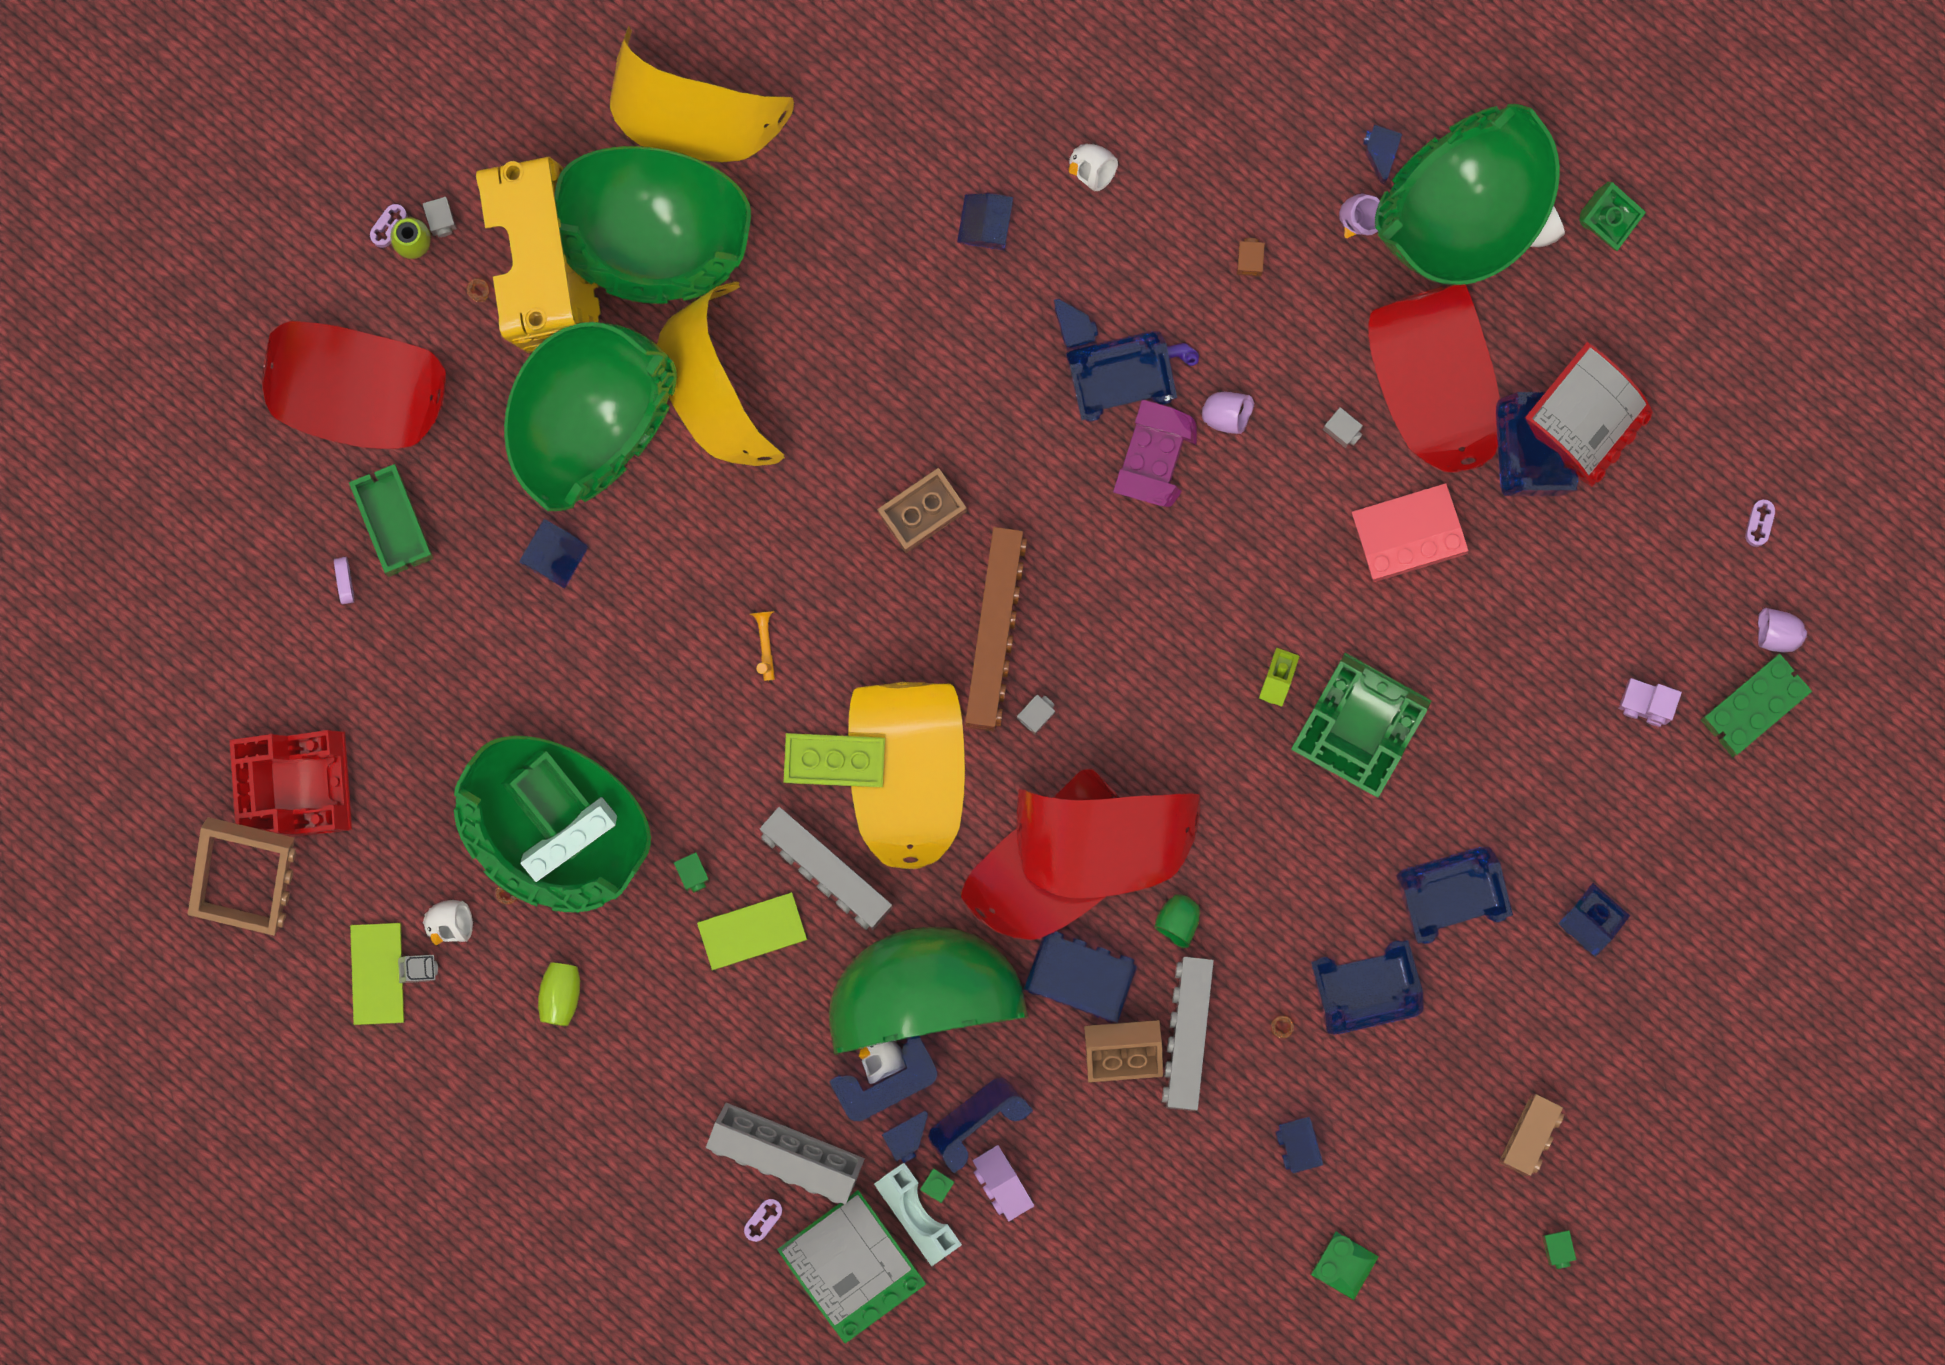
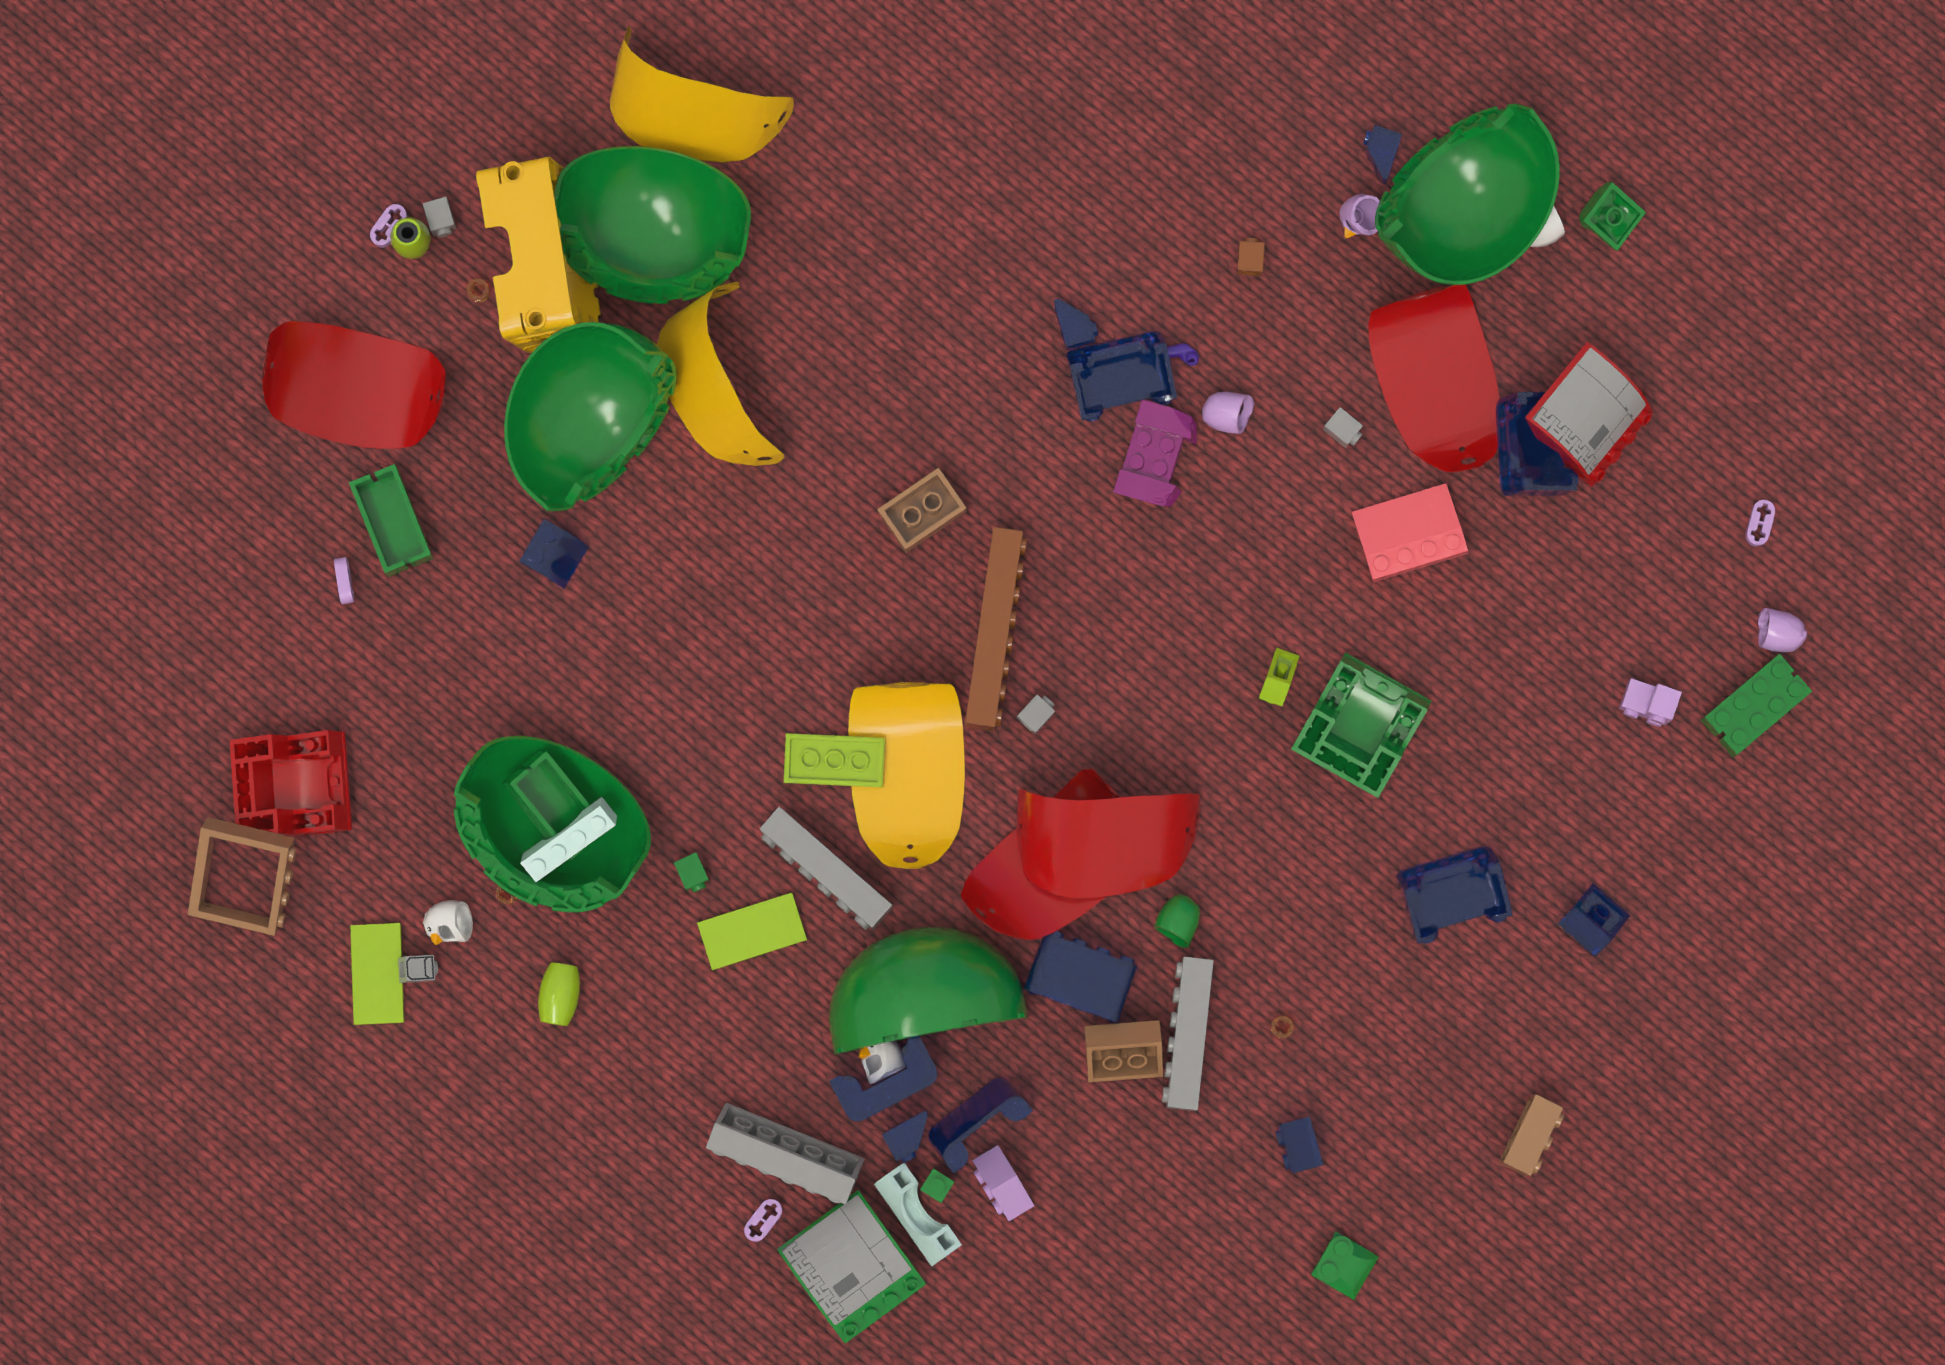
(766, 667): light orange piece -> none
(985, 220): clear blue slope -> none
(1093, 165): white piece -> none
(1368, 990): clear blue windscreen -> none
(1559, 1249): green brick -> none

